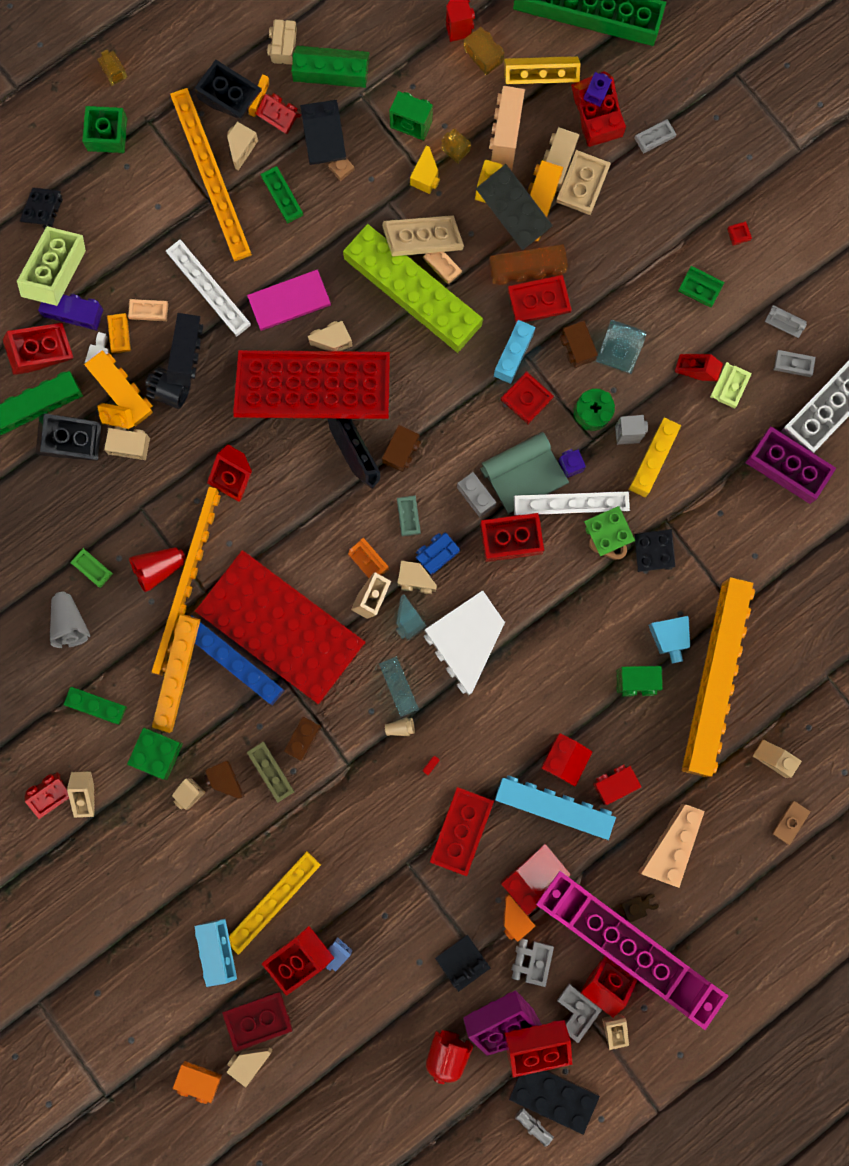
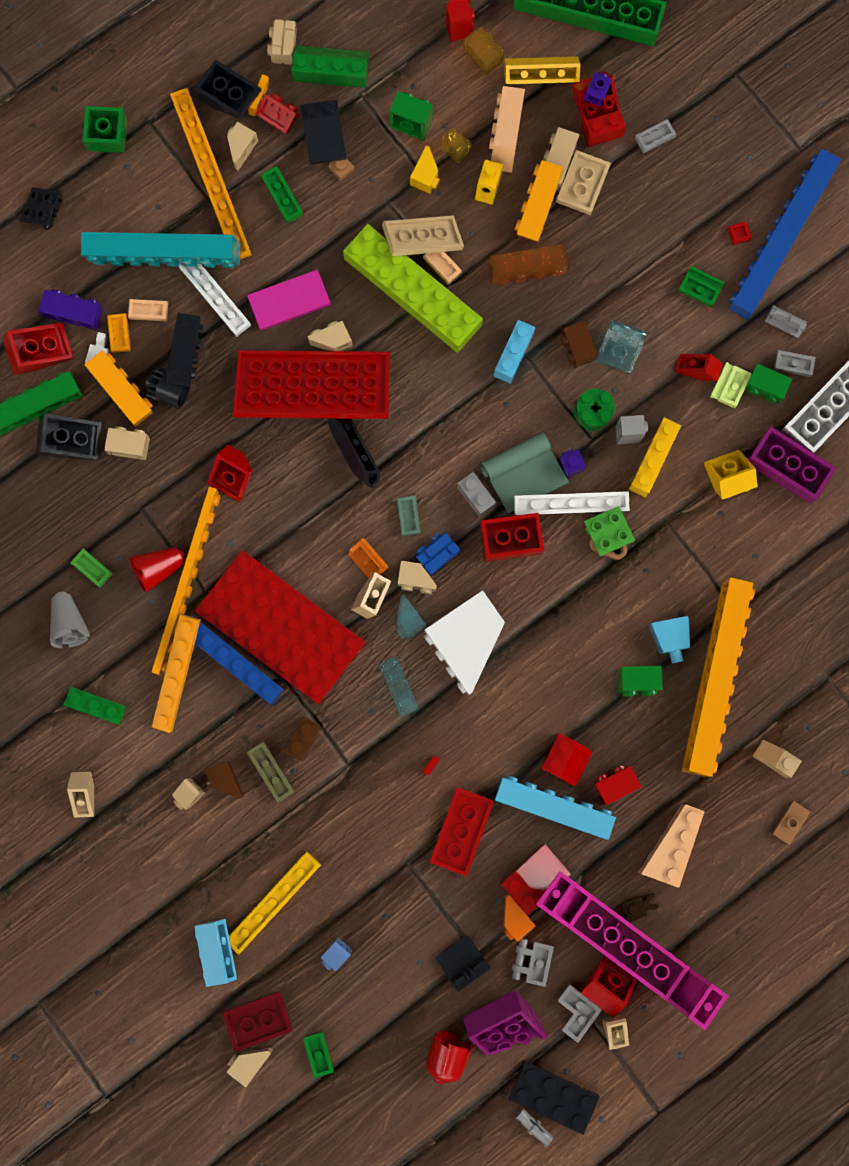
(46, 795): red bracket -> none
(51, 266): yellowish green brick -> none
(112, 67): clear yellow brick -> none
(115, 415): light orange plate -> none
(155, 753): green brick -> none
(160, 249): none -> teal brick
(197, 1082): orange brick -> none
(297, 960): red brick -> none
(318, 1054): none -> green plate
(401, 448): reddish brown brick -> none
(401, 727): tan cone -> none
(514, 207): pearl dark grey brick -> none
(527, 397): red tile -> none
(538, 1048): red brick -> none
(539, 299): red plate -> none
(655, 550): black hinge -> none
(731, 474): none -> yellow slope
(768, 384): none -> green brick
(785, 233): none -> blue brick

